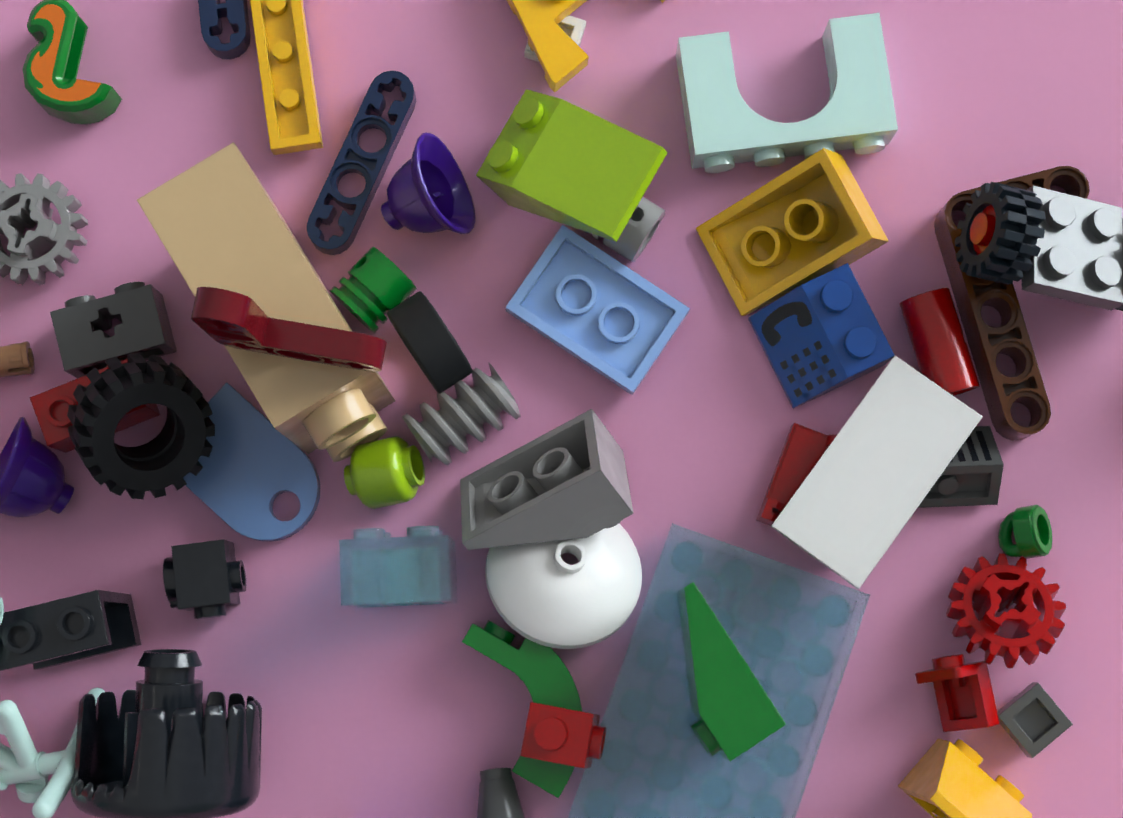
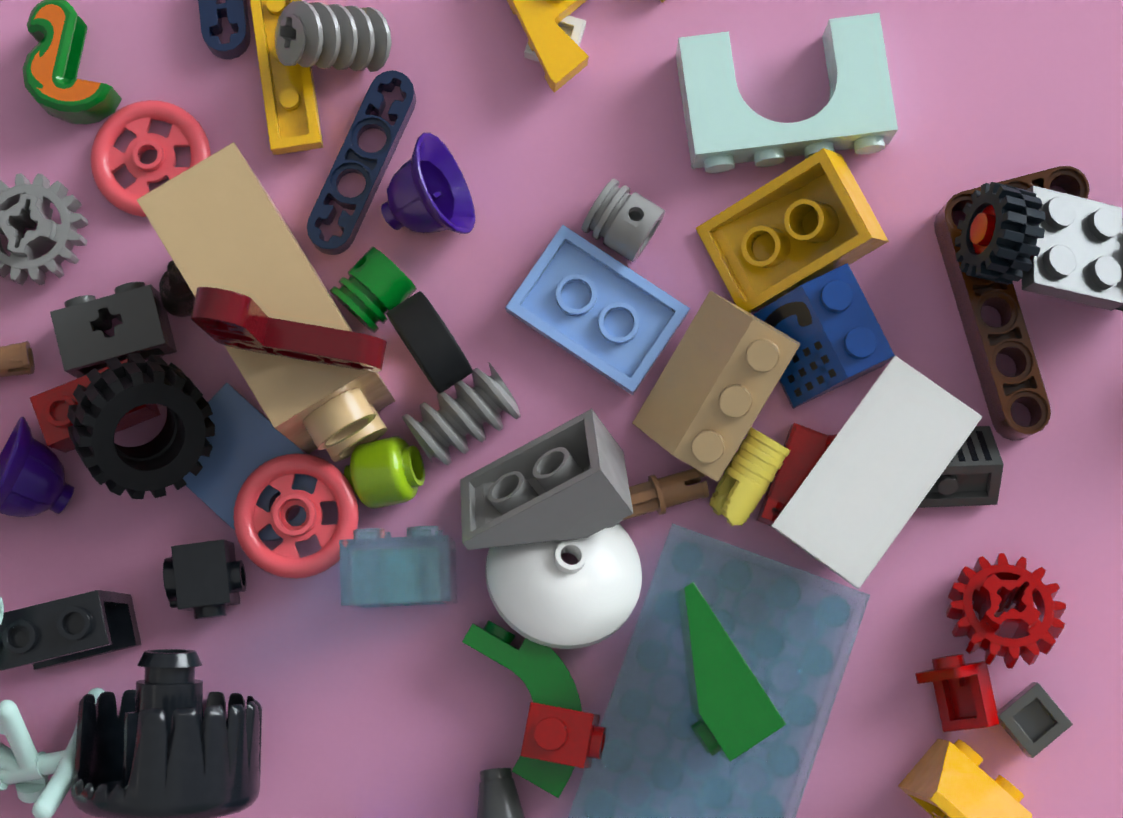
(137, 119): none -> coral plate
(175, 292): none -> clear smoke cylinder
(280, 474): none -> coral plate
(332, 36): none -> light grey piece
(570, 165): lime slope -> none
(667, 492): none -> medium nougat axle
(715, 385): none -> tan slope
(747, 477): none -> light yellow hinge
(939, 341): red pin -> none
(1030, 530): green tile -> none

